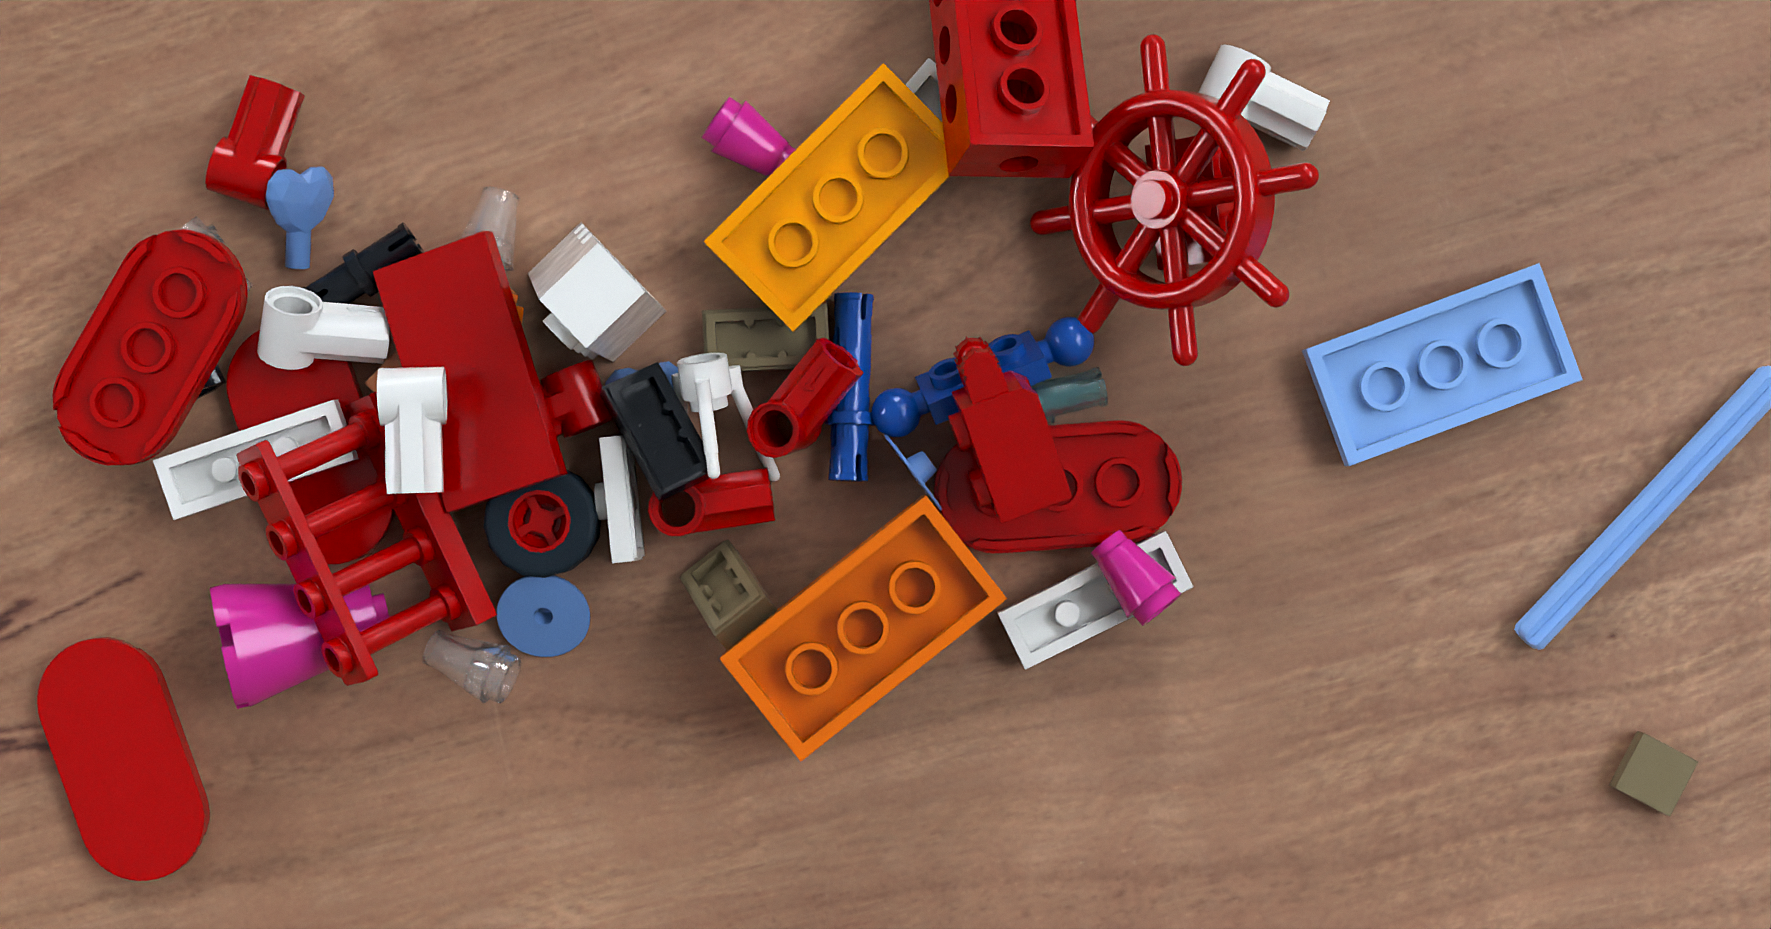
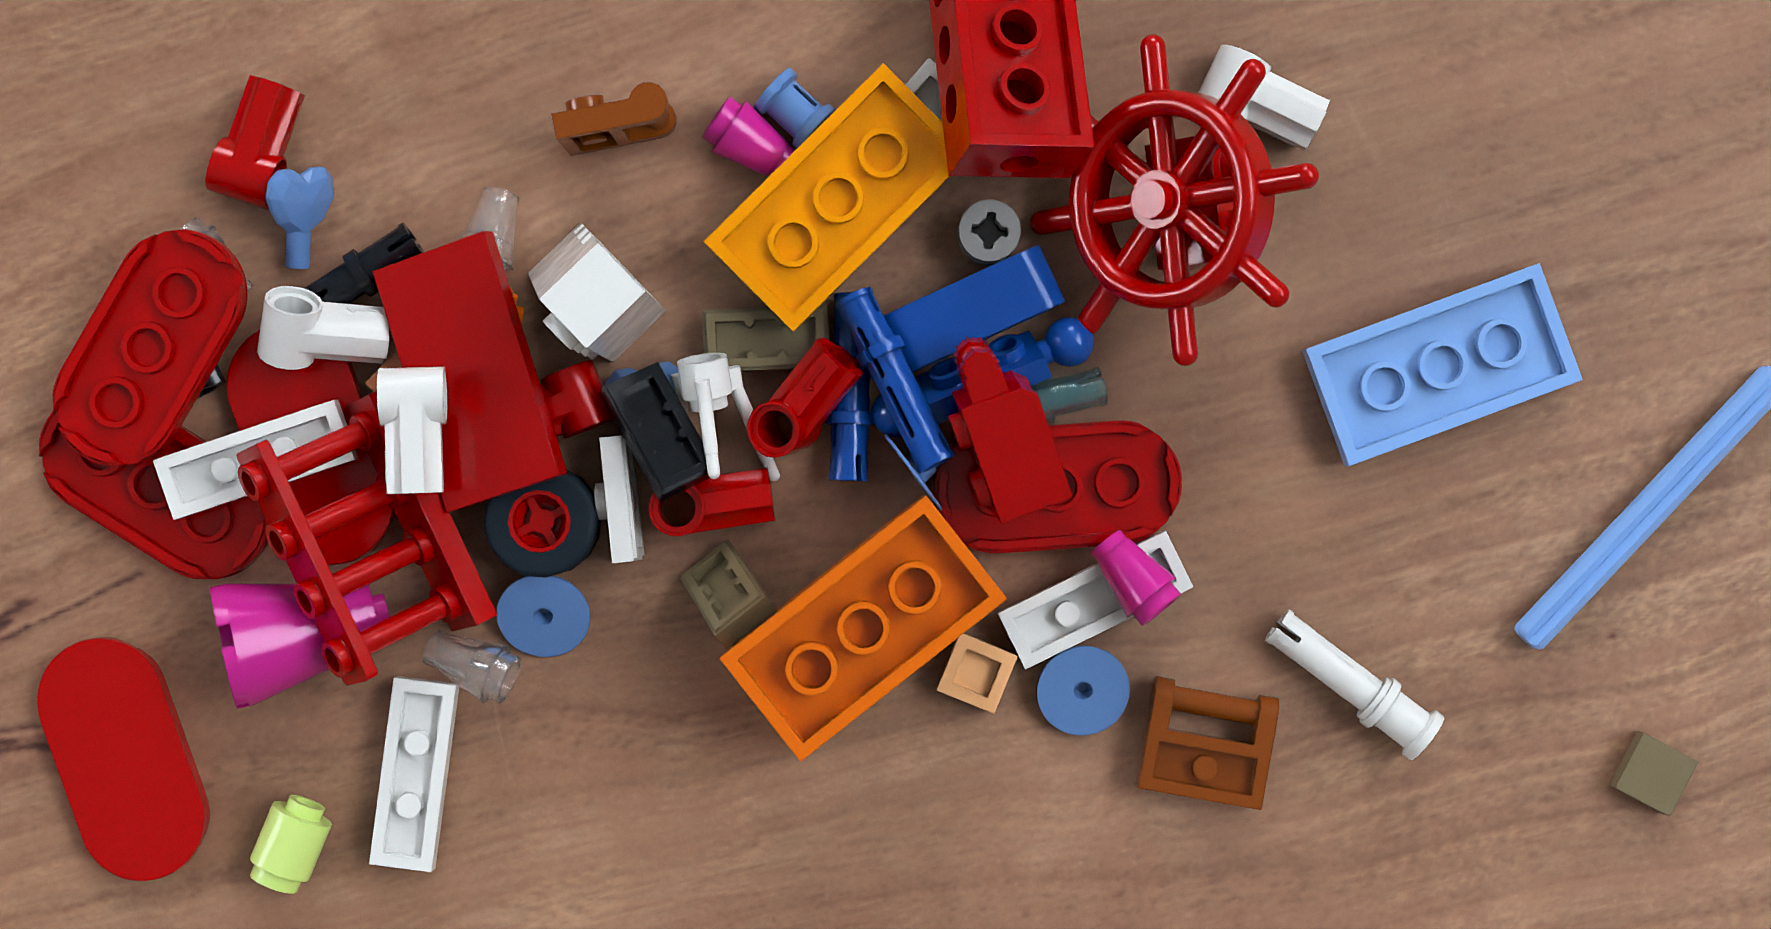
(135, 508): none -> red tile
(289, 844): none -> yellowish green brick
(414, 774): none -> white plate
(598, 126): none -> dark orange plate
(792, 107): none -> medium blue bush
(899, 389): none -> blue pin
(976, 307): none -> blue beam
(976, 672): none -> light nougat plate
(986, 243): none -> light grey wheel
(1083, 690): none -> medium blue piece
(1206, 764): none -> dark orange plate
(1377, 701): none -> white pin

